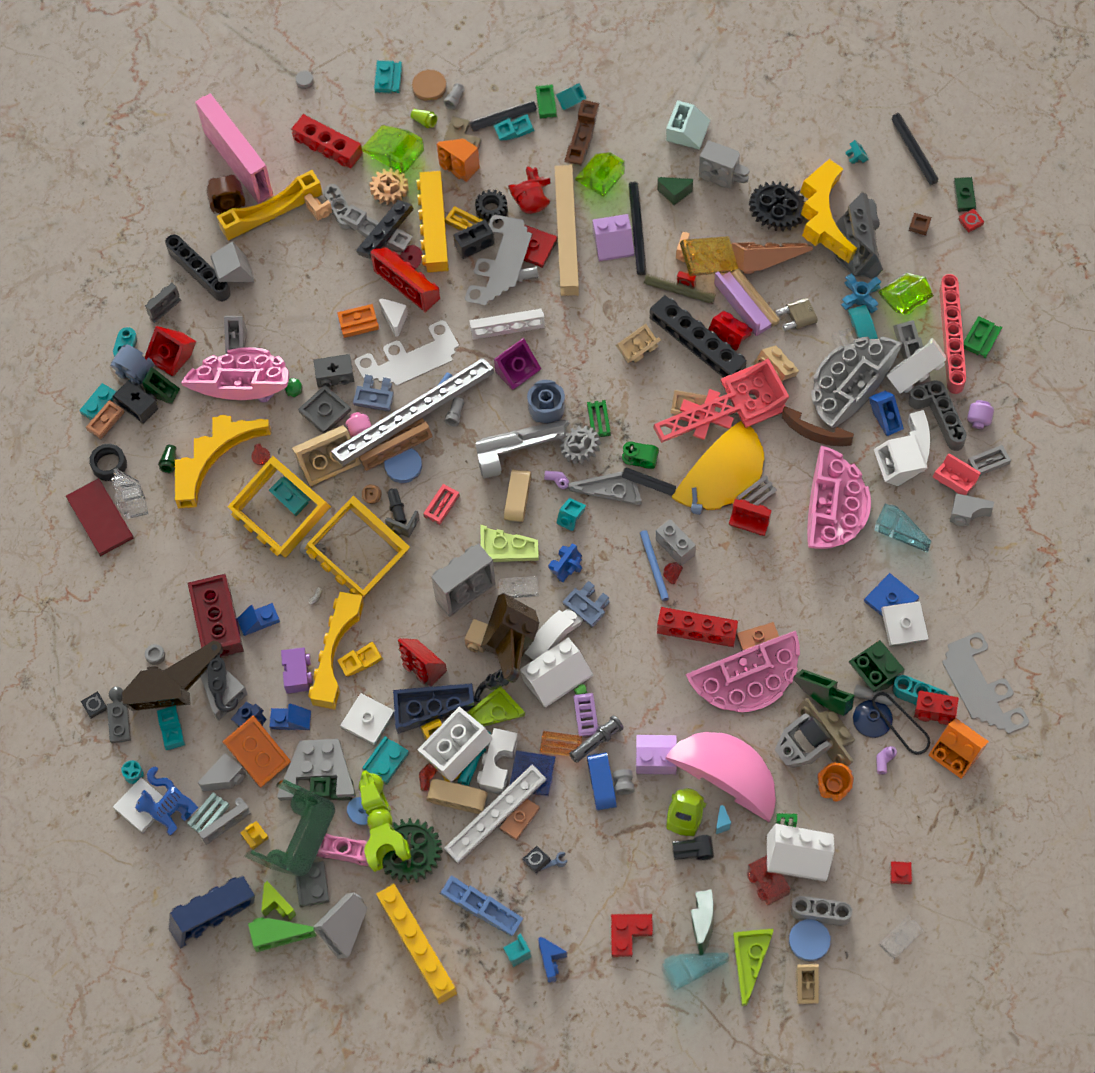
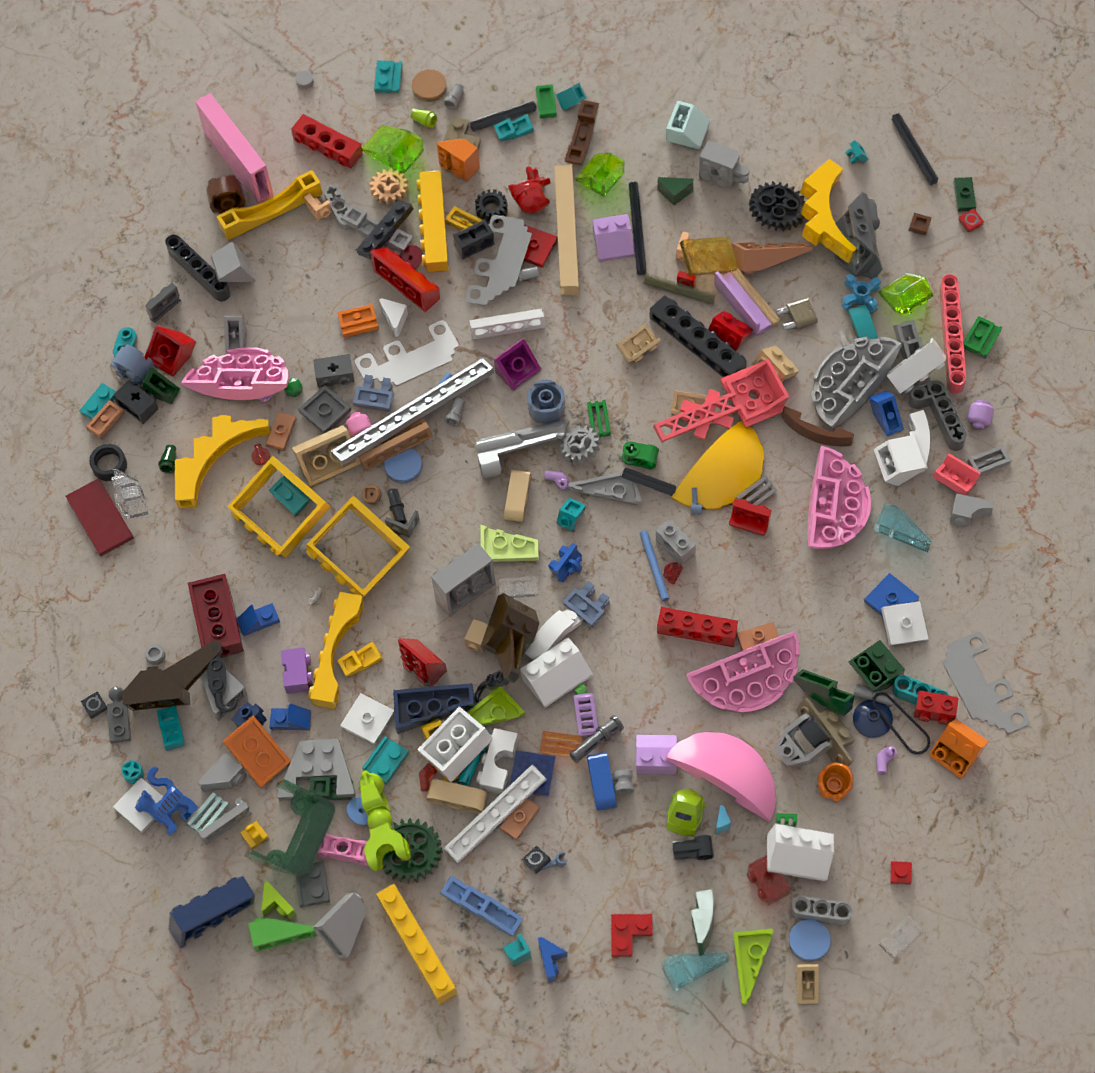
(281, 431): none -> nougat plate
(433, 517): coral tile -> none

